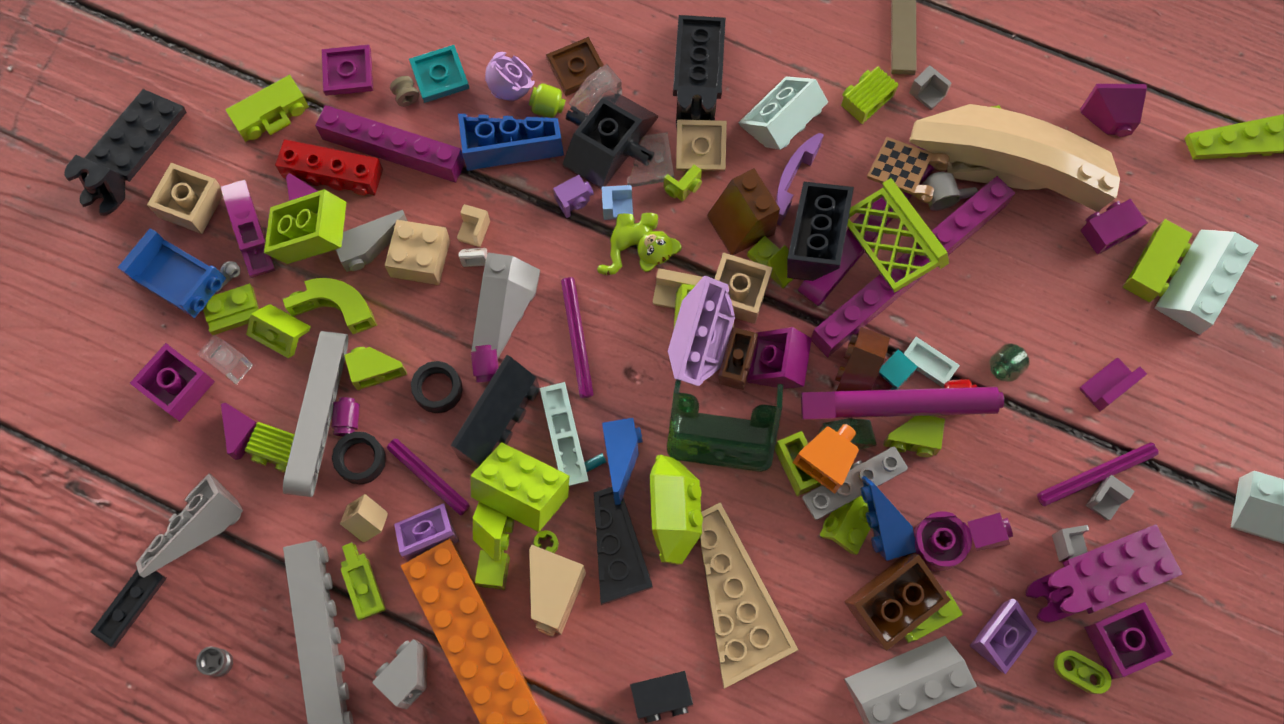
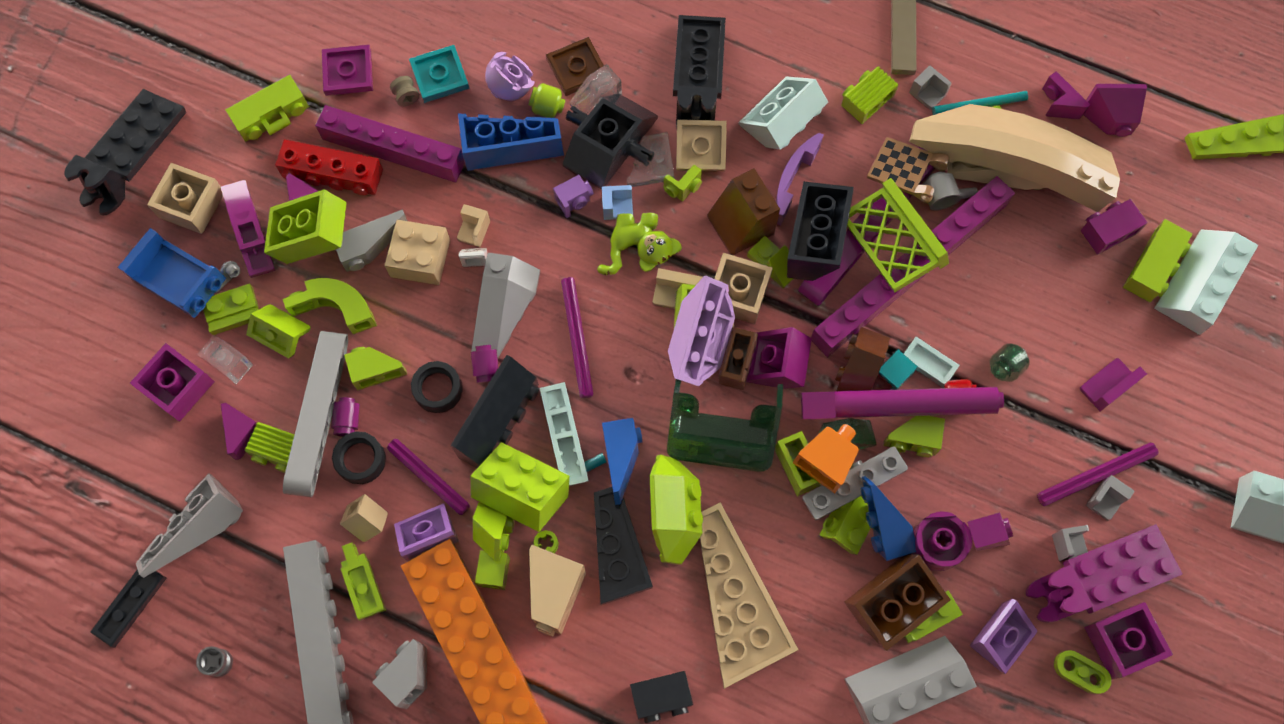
(988, 101): none -> teal bar
(1066, 99): none -> magenta slope

